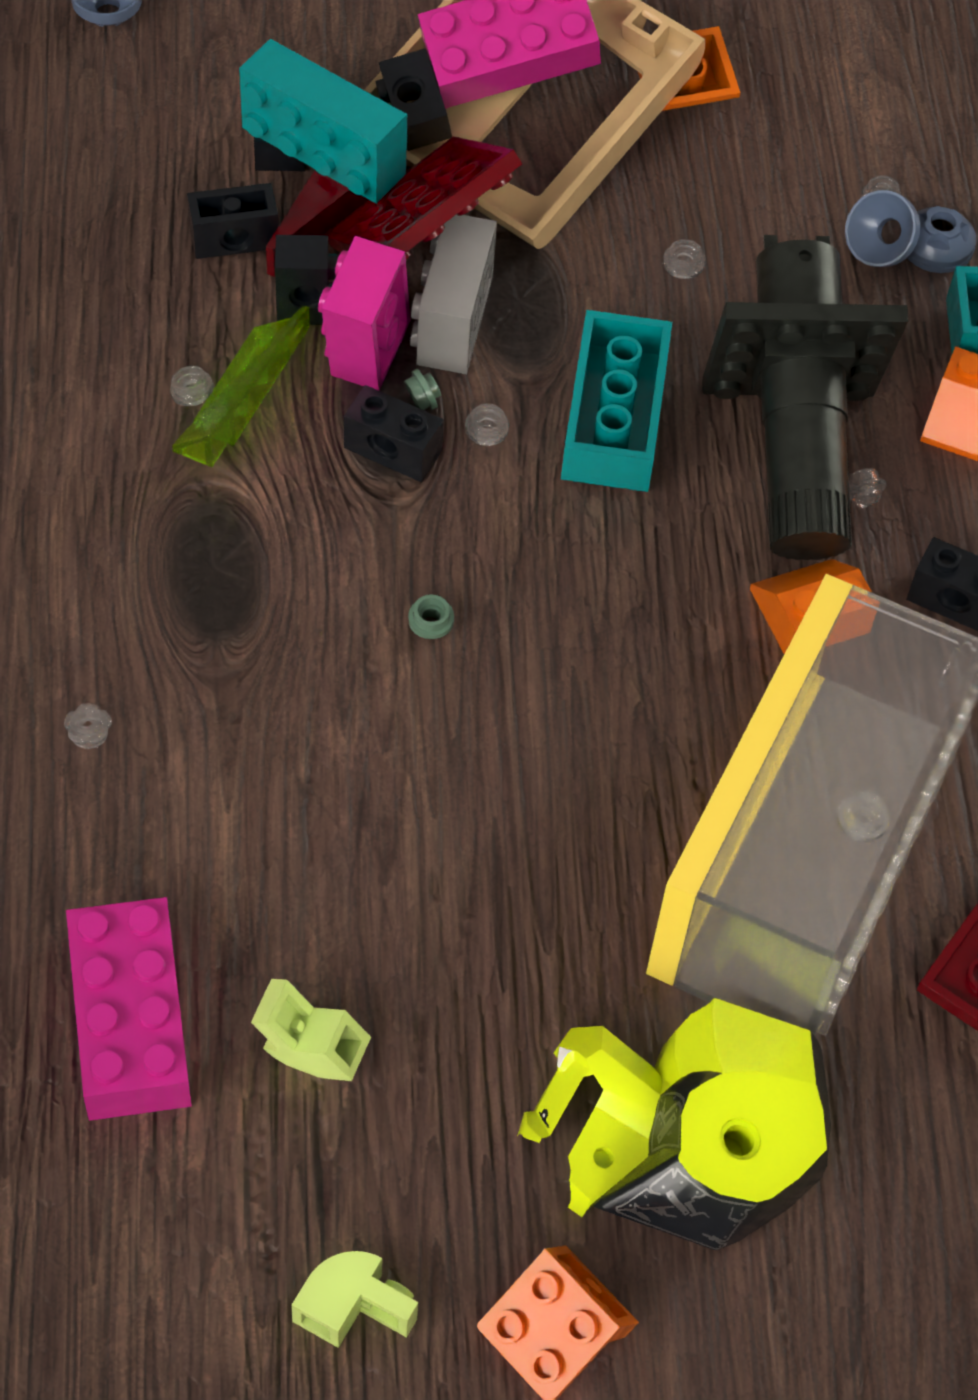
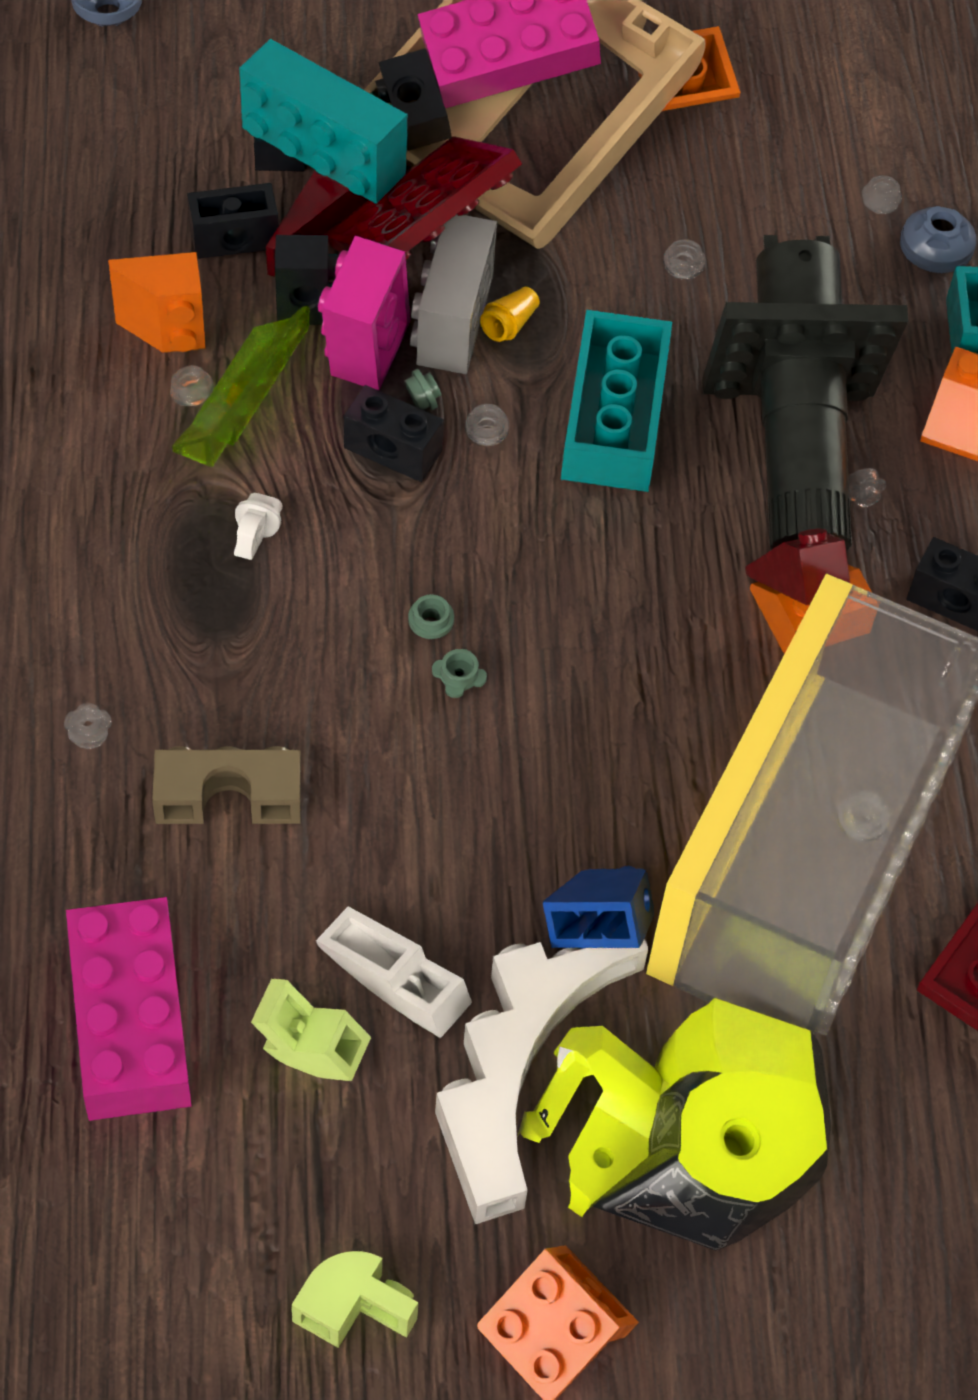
(160, 300): none -> orange slope
(189, 778): none -> dark tan arch
(257, 519): none -> white piece
(396, 971): none -> white slope
(459, 661): none -> sand green plate
(481, 1114): none -> white arch
(508, 314): none -> yellow cone
(600, 909): none -> blue torso
(801, 564): none -> dark red slope
(866, 223): sand blue piece -> none

